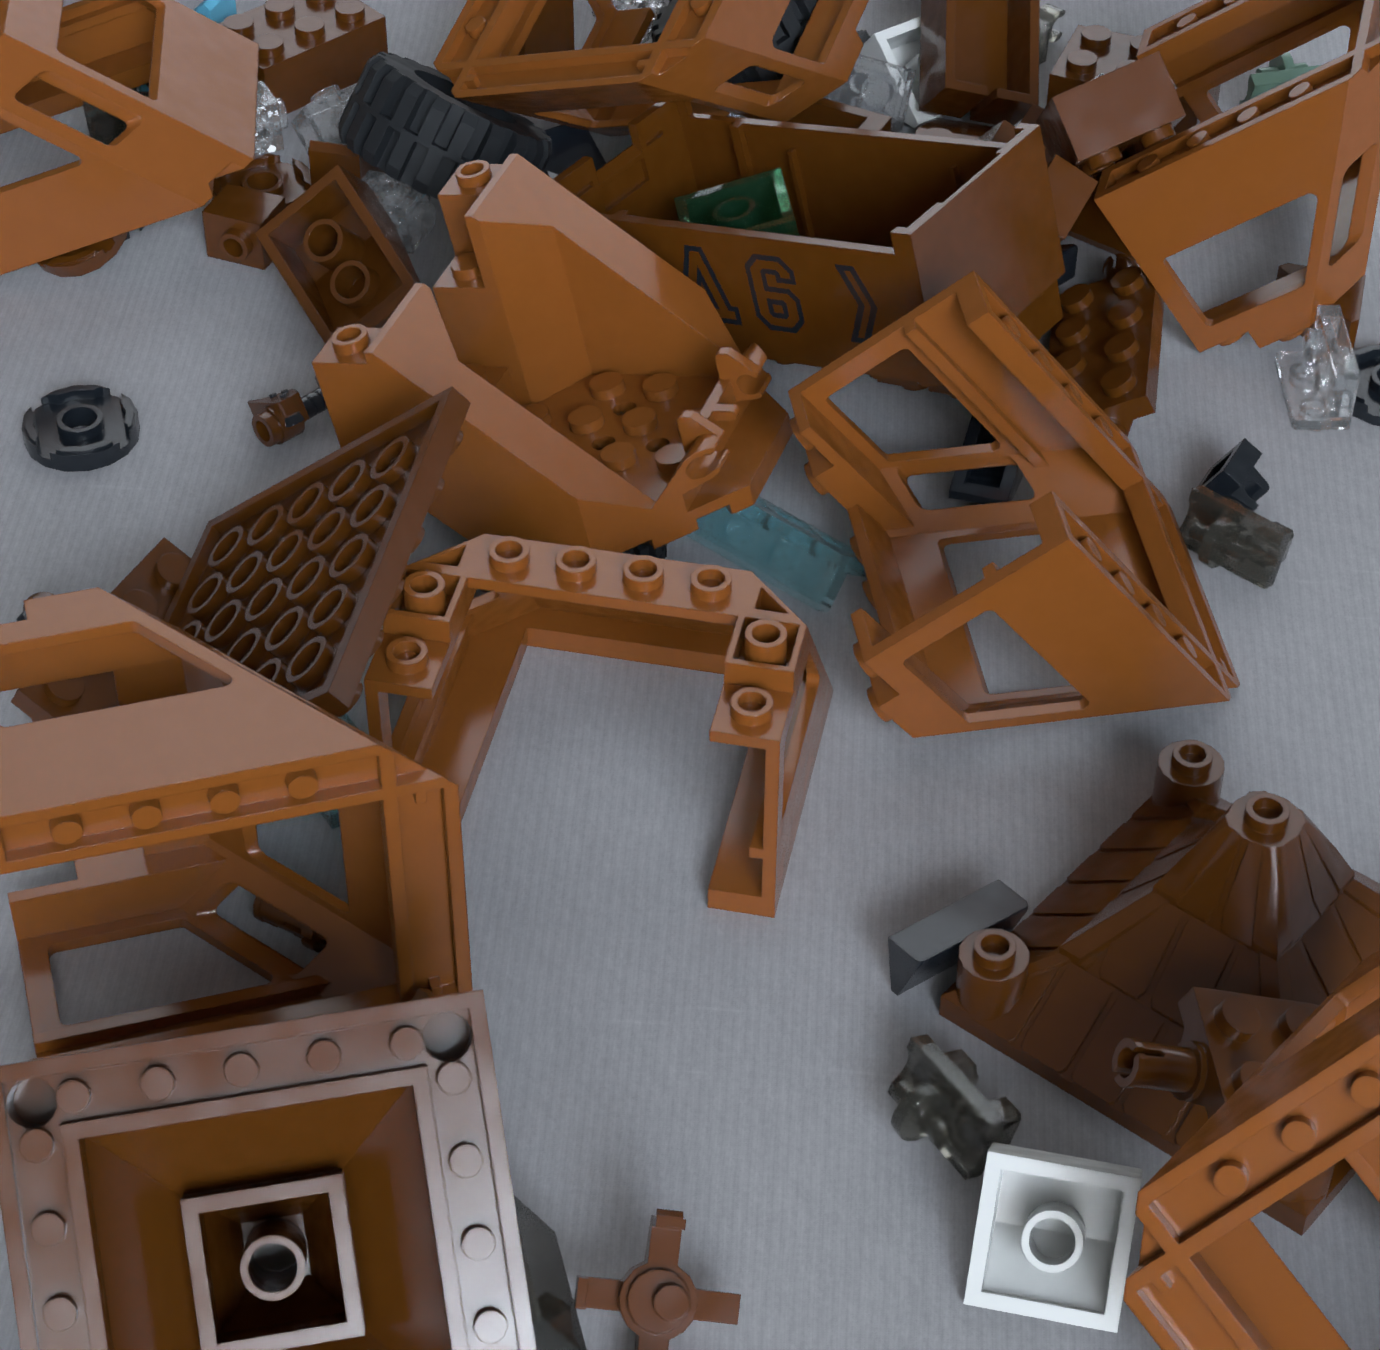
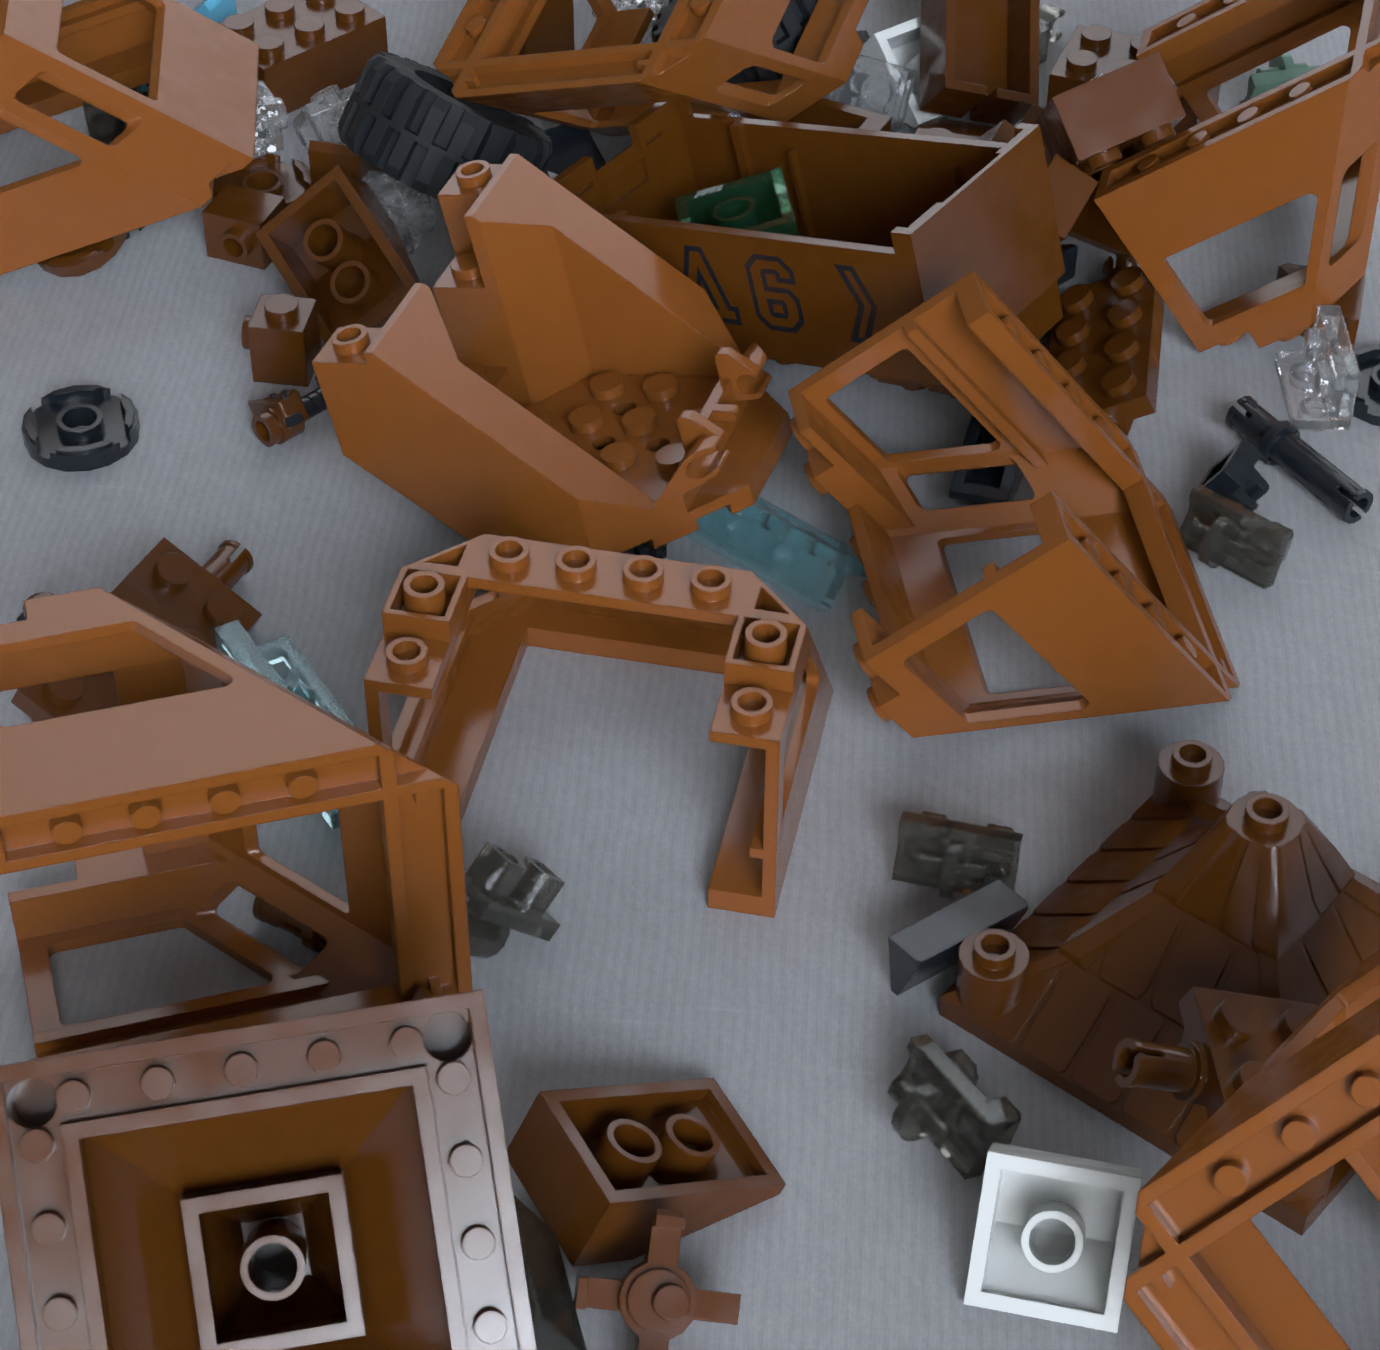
(282, 339): none -> reddish brown brick
(318, 559): reddish brown plate -> none
(507, 897): none -> clear smoke hips
(619, 1152): none -> reddish brown slope
(955, 854): none -> clear smoke hips
(1282, 446): none -> black pin

